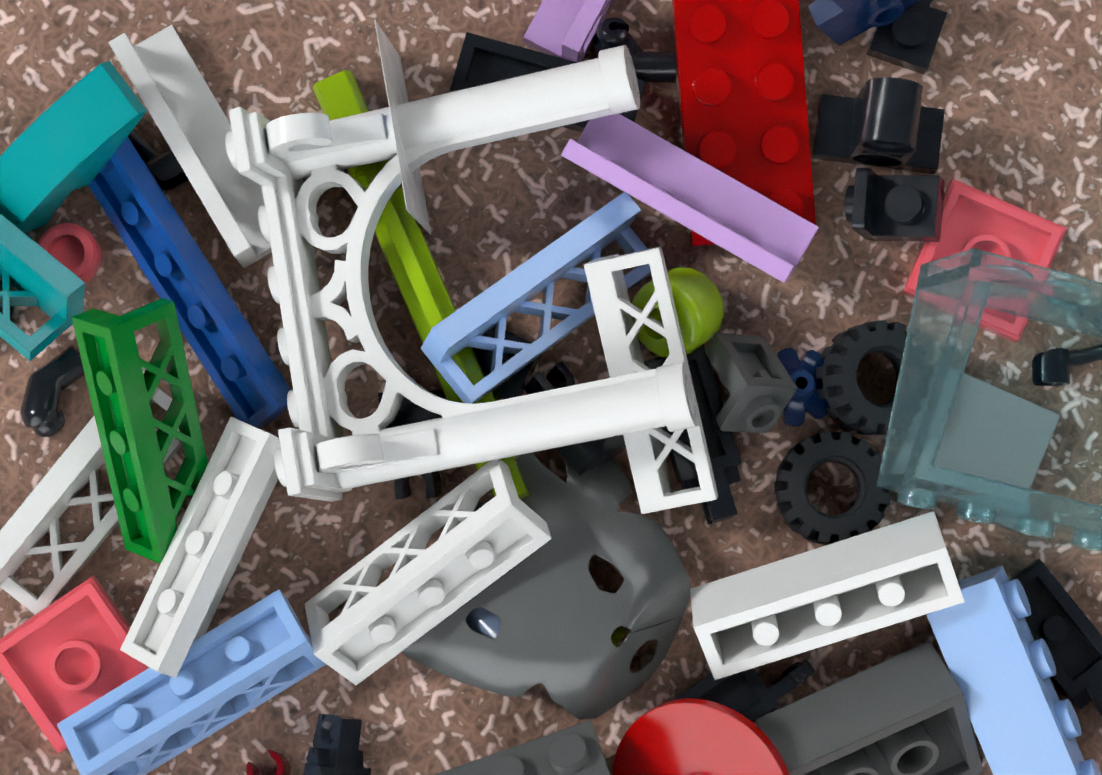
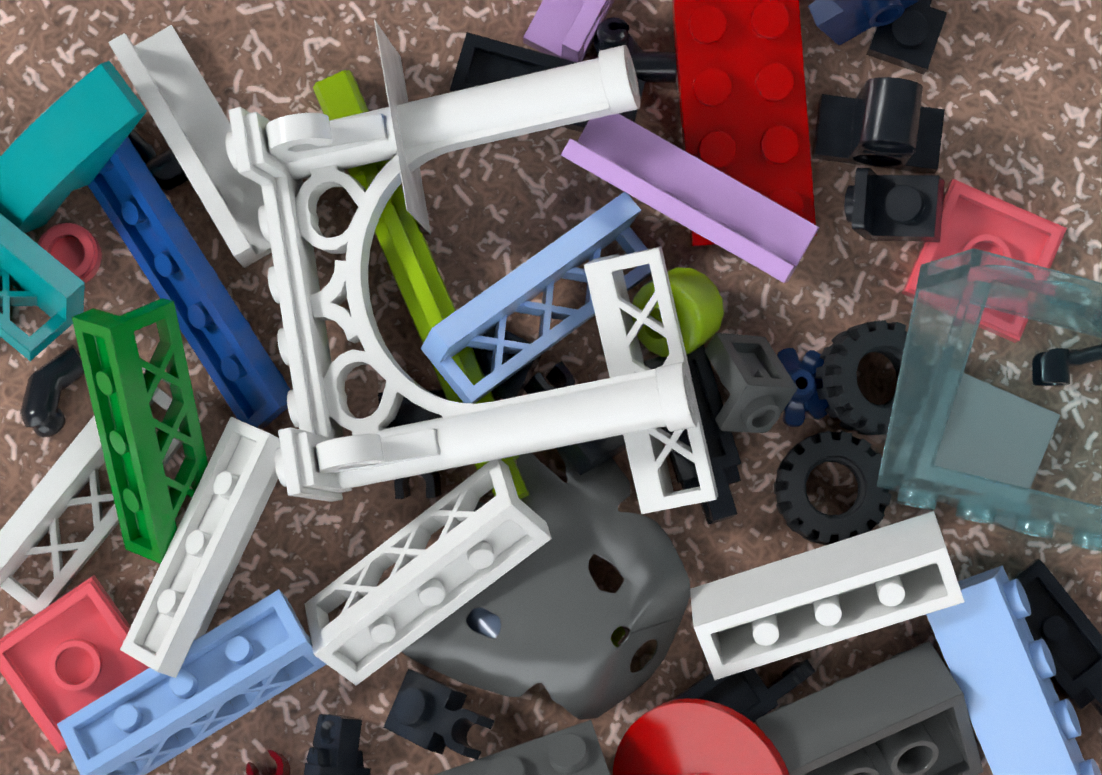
(433, 715): none -> black plate

